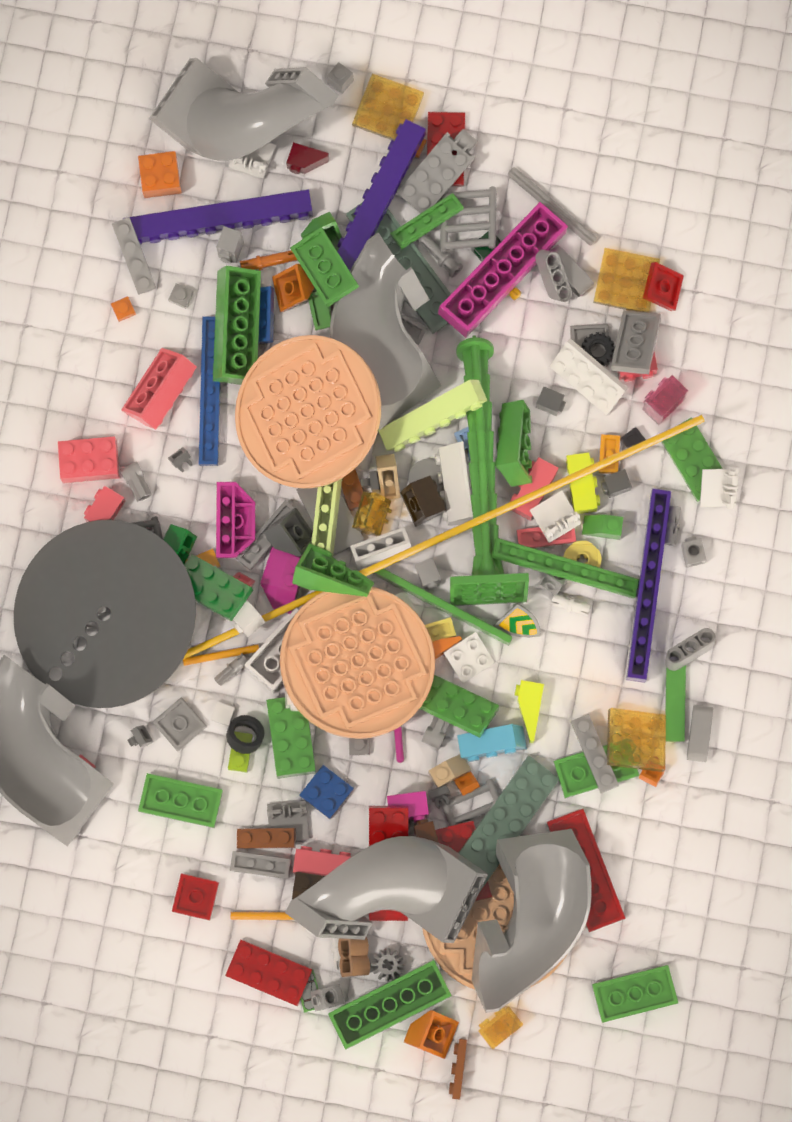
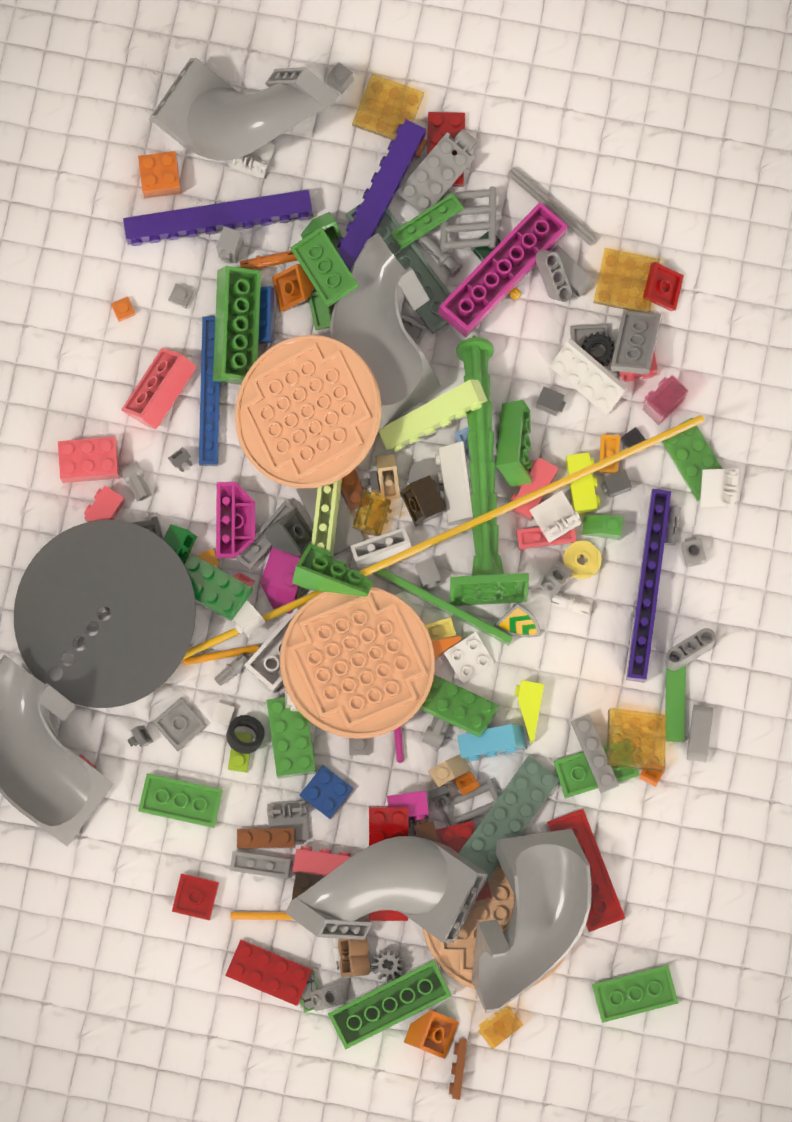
(133, 255): light grey plate -> none
(305, 159): dark red slope -> none
(565, 568): bright green tile -> none

